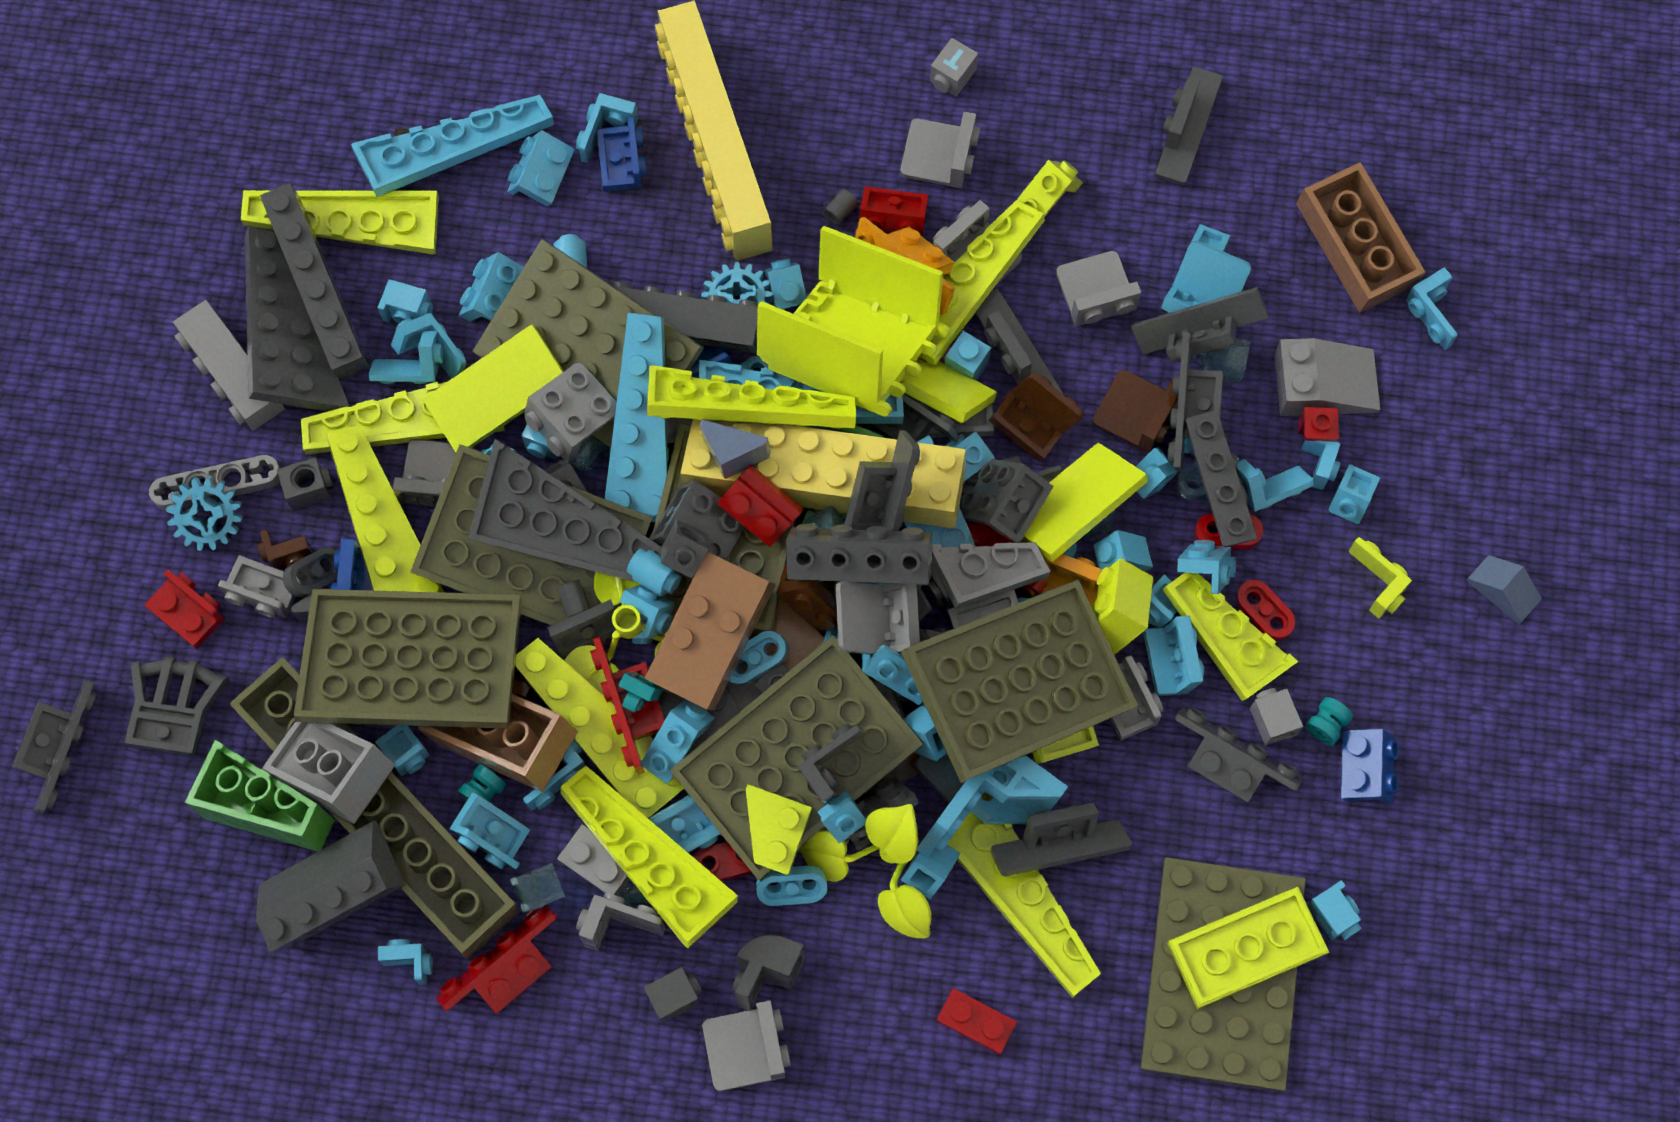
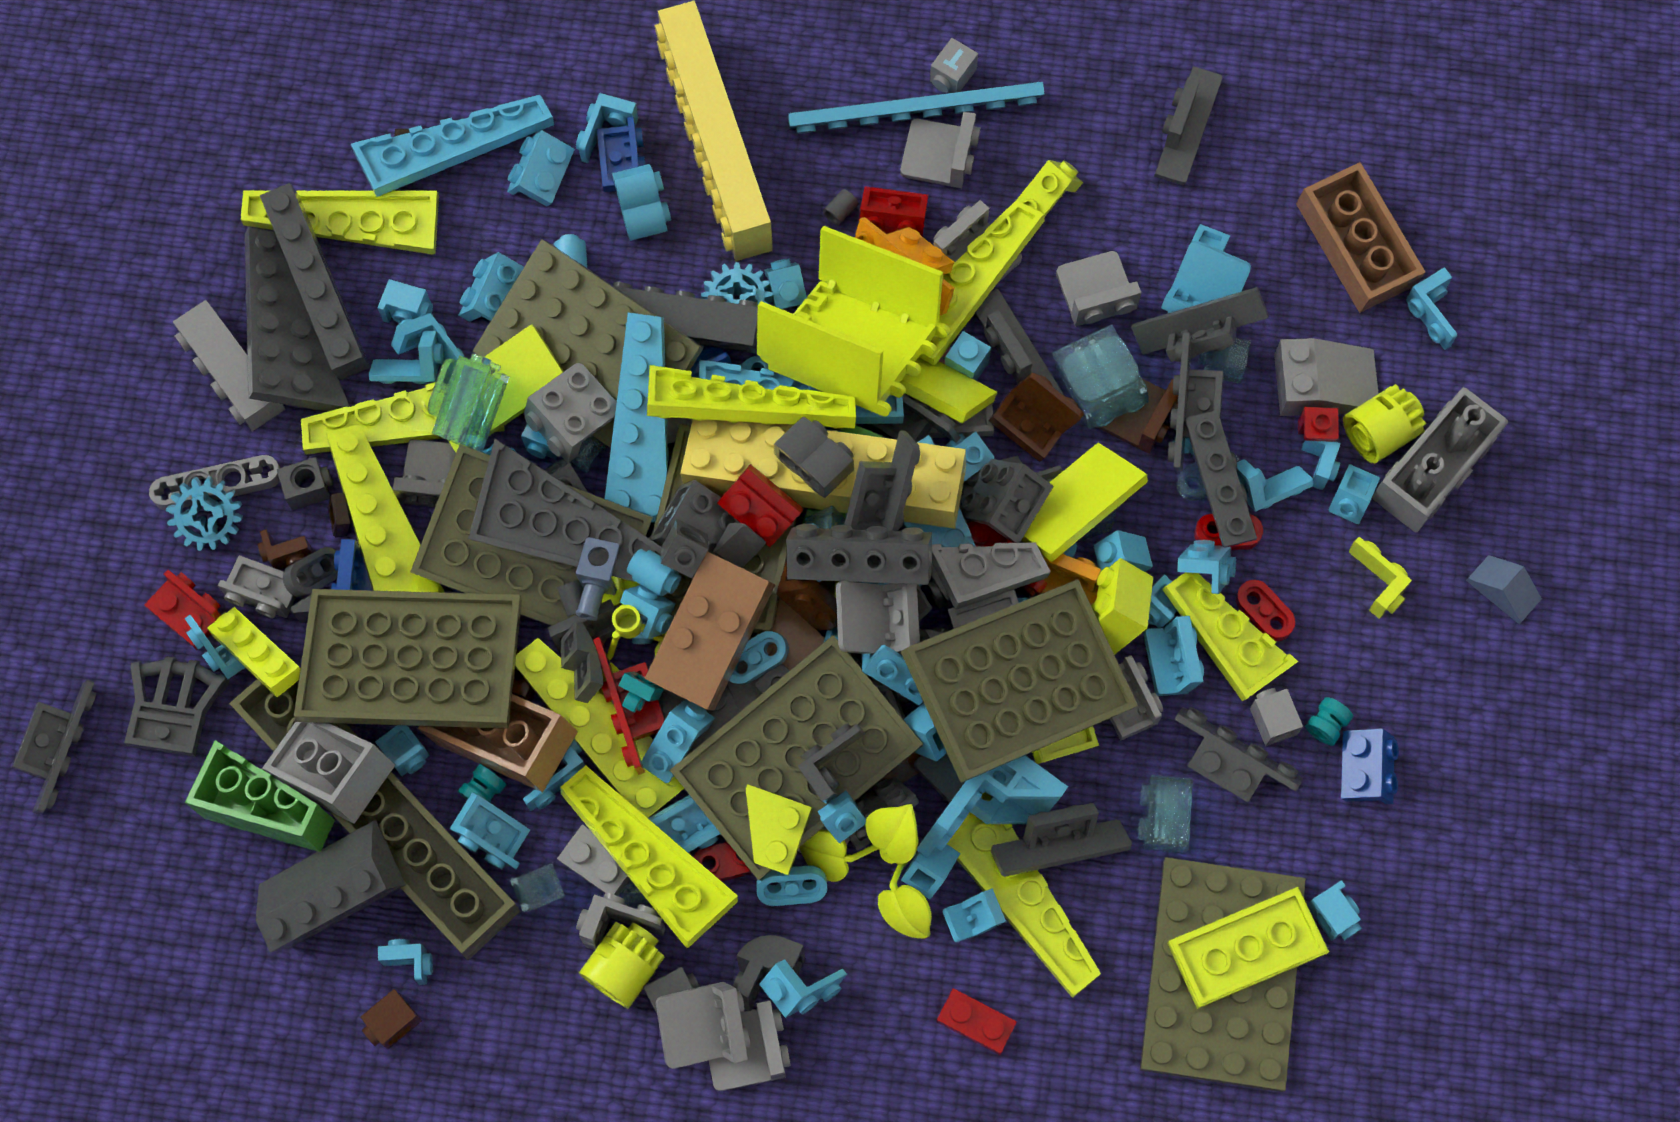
(217, 657): none -> medium azure bracket
(255, 651): none -> neon yellow plate
(338, 515): none -> dark brown tile
(389, 1020): none -> reddish brown brick
(467, 400): none -> clear light blue brick
(506, 968): red bracket -> none
(581, 656): none -> dark grey slope
(595, 579): none -> sand blue bracket
(623, 963): none -> neon yellow gear
(640, 201): none -> medium azure brick
(702, 1025): none -> light grey bracket
(733, 447): sand blue slope -> none
(739, 544): none -> dark grey slope
(790, 992): none -> medium azure bracket
(814, 456): none -> dark grey brick
(928, 105): none -> medium azure plate
(974, 916): none -> medium azure bracket
(1101, 377): none -> clear light blue brick
(1158, 472): medium azure bracket -> none
(1166, 814): none -> clear light blue brick
(1384, 423): none -> neon yellow gear
(1440, 459): none -> light grey piece

